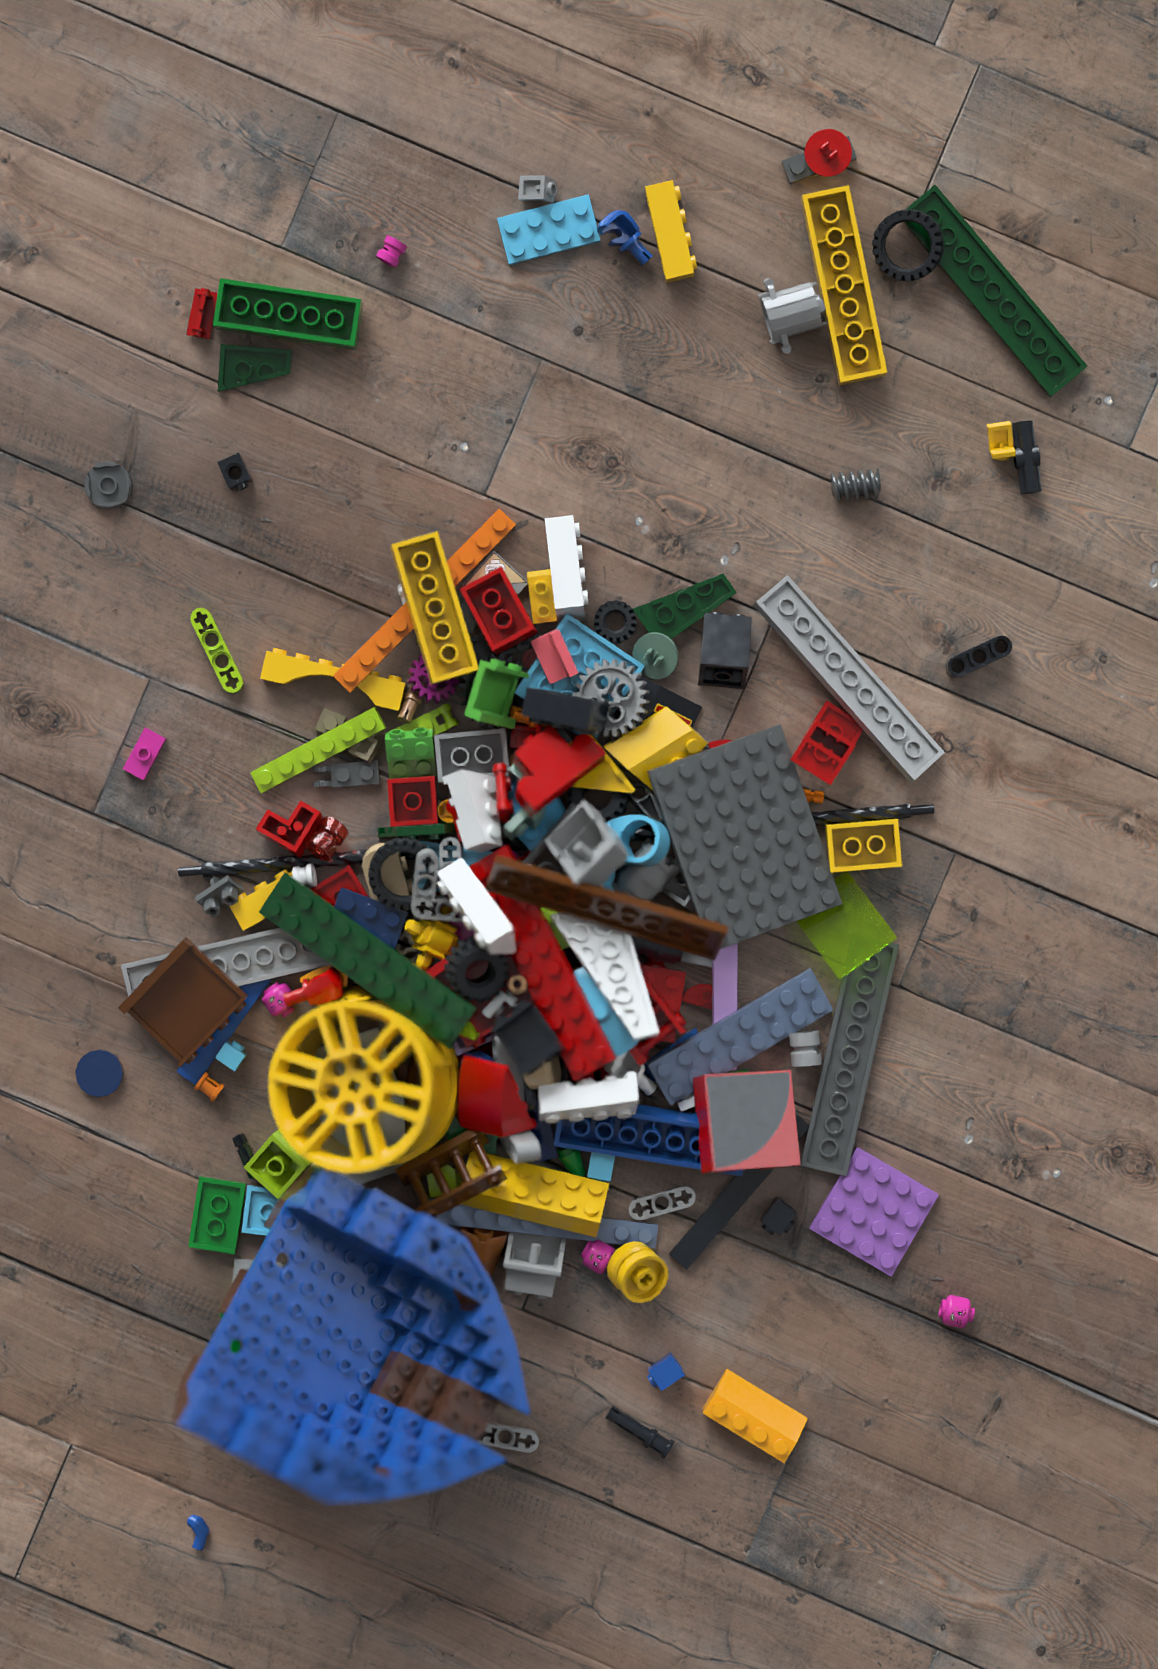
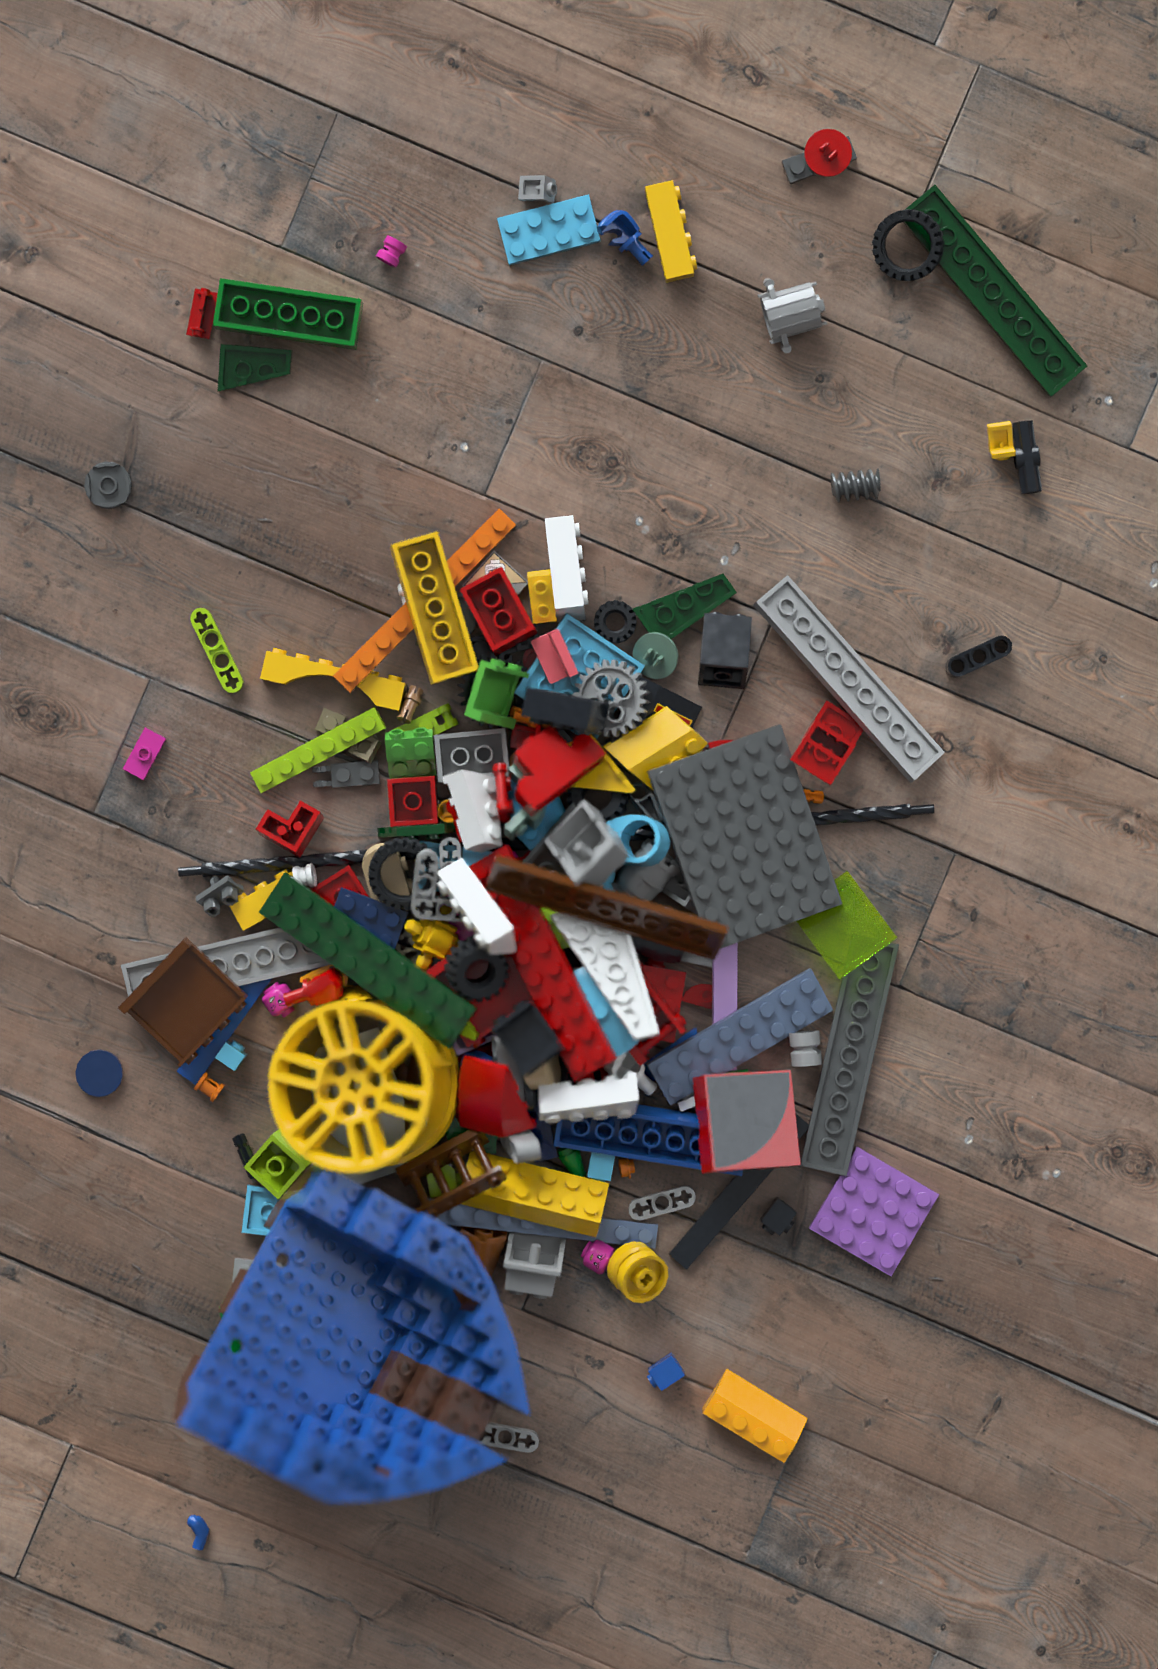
(217, 1215): green plate -> none
(228, 464): black brick -> none
(328, 836): clear red wheel -> none
(420, 675): magenta gear -> none
(495, 1006): light grey bracket -> none
(513, 980): medium nougat pin -> none
(626, 1167): none -> orange plate
(649, 1437): black pin -> none
(843, 285): yellow brick -> none
(863, 845): yellow brick -> none
(956, 1311): dark pink head -> none

